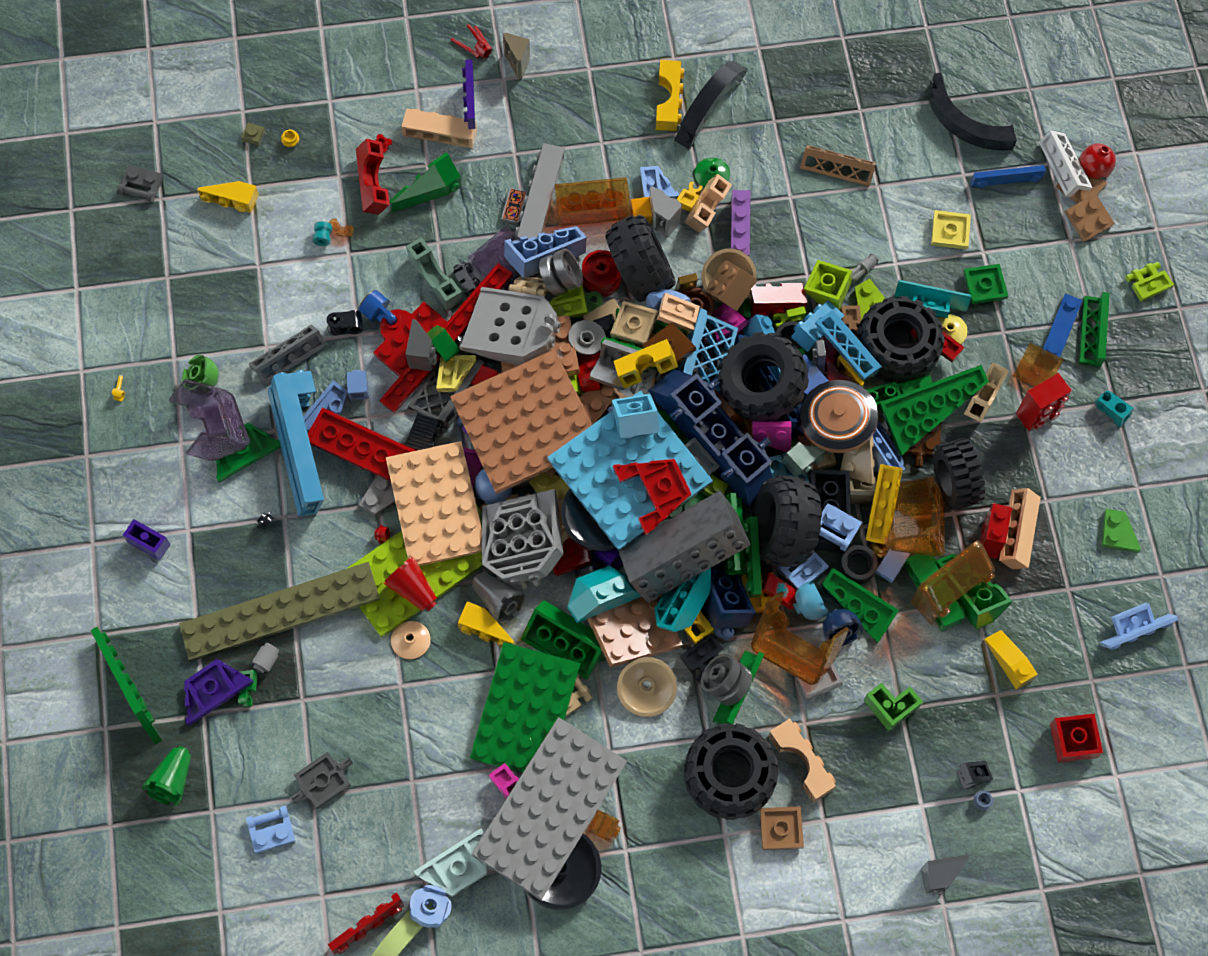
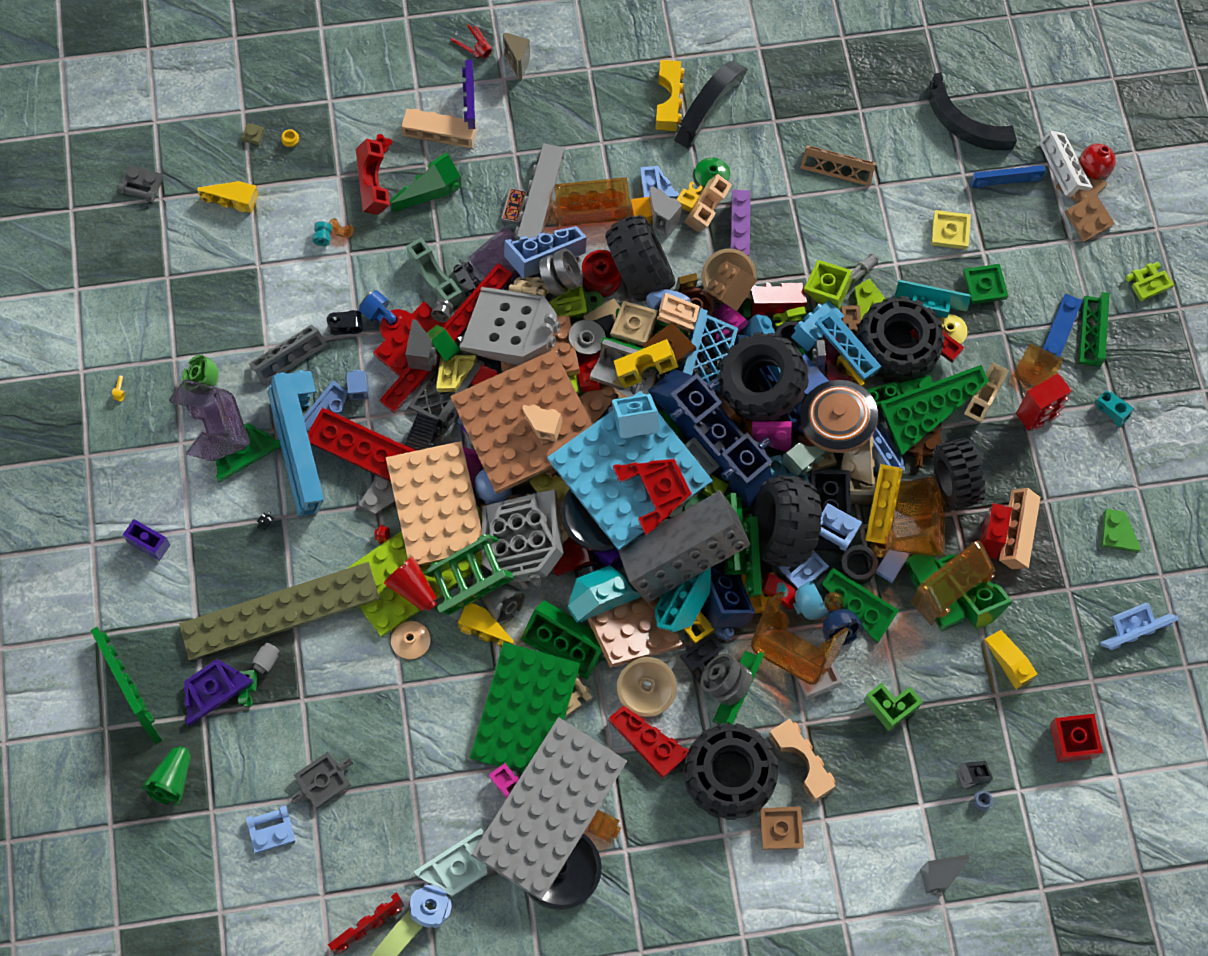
(442, 310): none -> dark grey wheel
(482, 585): none -> green fence
(544, 422): none -> light nougat slope
(653, 746): none -> red wing
(830, 599): none -> clear orange plate

